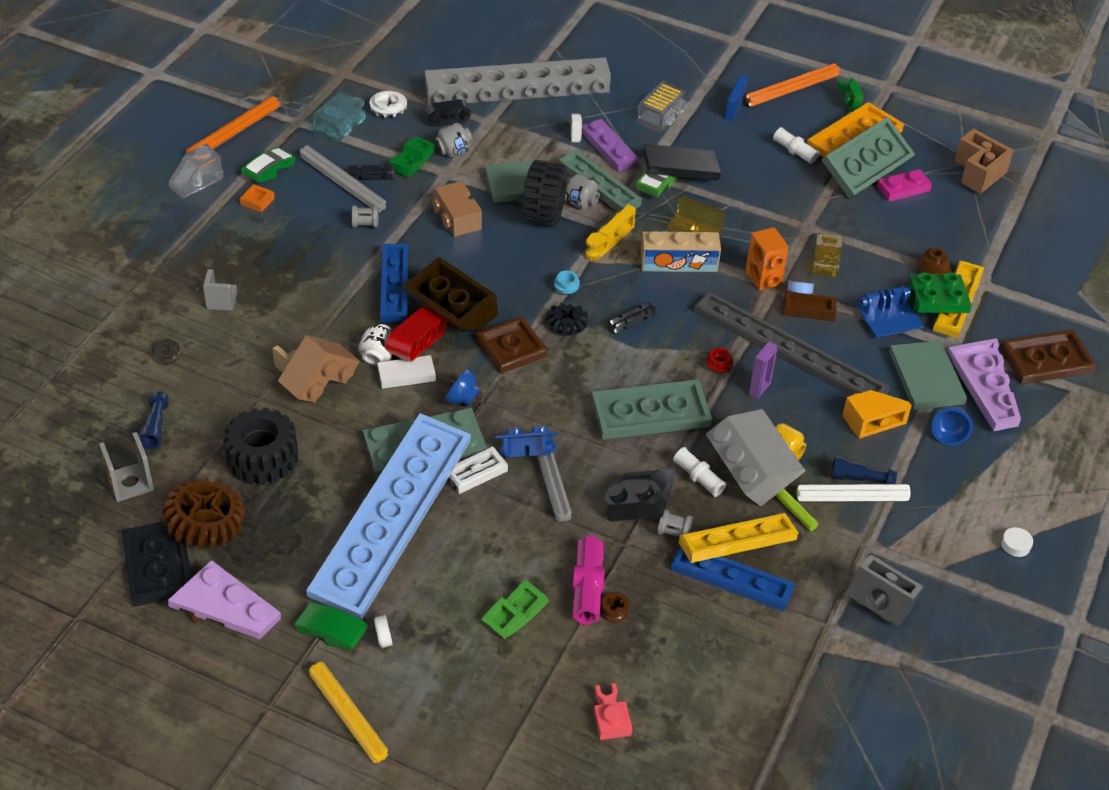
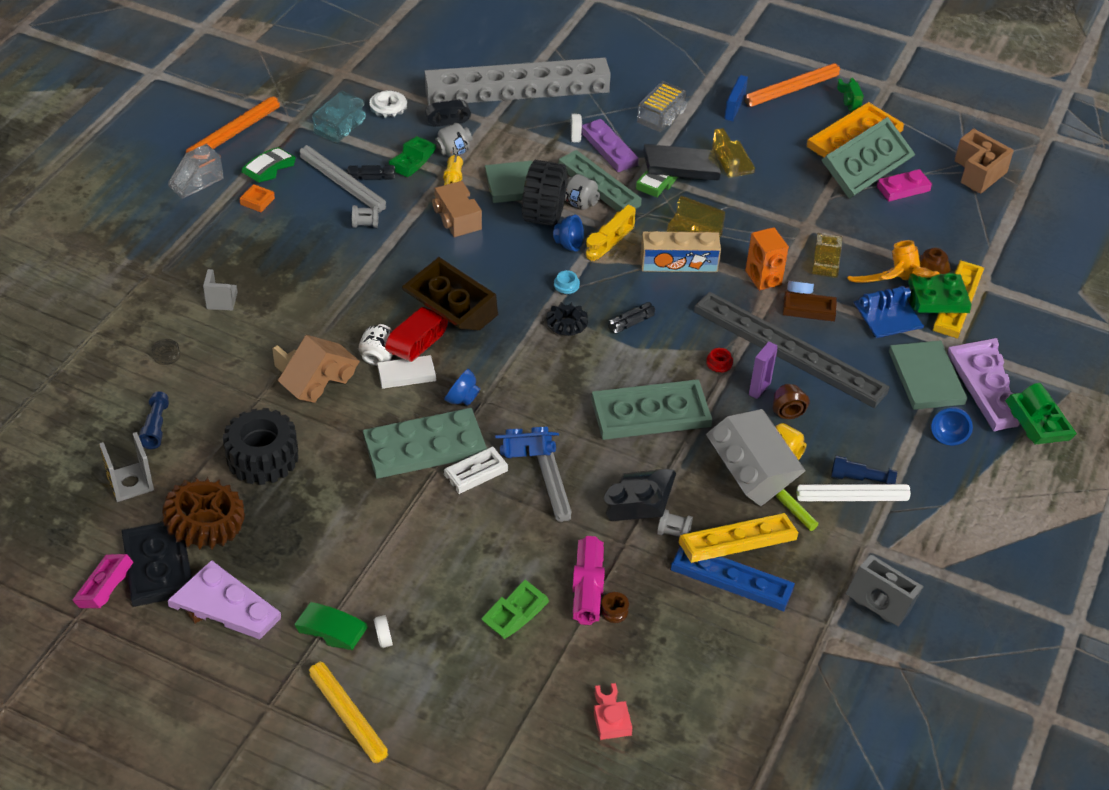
(102, 581): none -> dark pink plate
(388, 517): light blue plate -> none
(394, 275): blue plate -> none
(453, 171): none -> yellow pin
(511, 345): reddish brown tile -> none
(569, 233): none -> blue piece
(699, 472): white pin -> none
(731, 155): none -> clear yellow panel
(790, 402): none -> reddish brown cone
(796, 145): white pin -> none
(874, 412): light orange slope -> none
(905, 263): none -> light orange plant
(1017, 542): white tile -> none
(1040, 415): none -> green plate
(1047, 356): reddish brown tile -> none

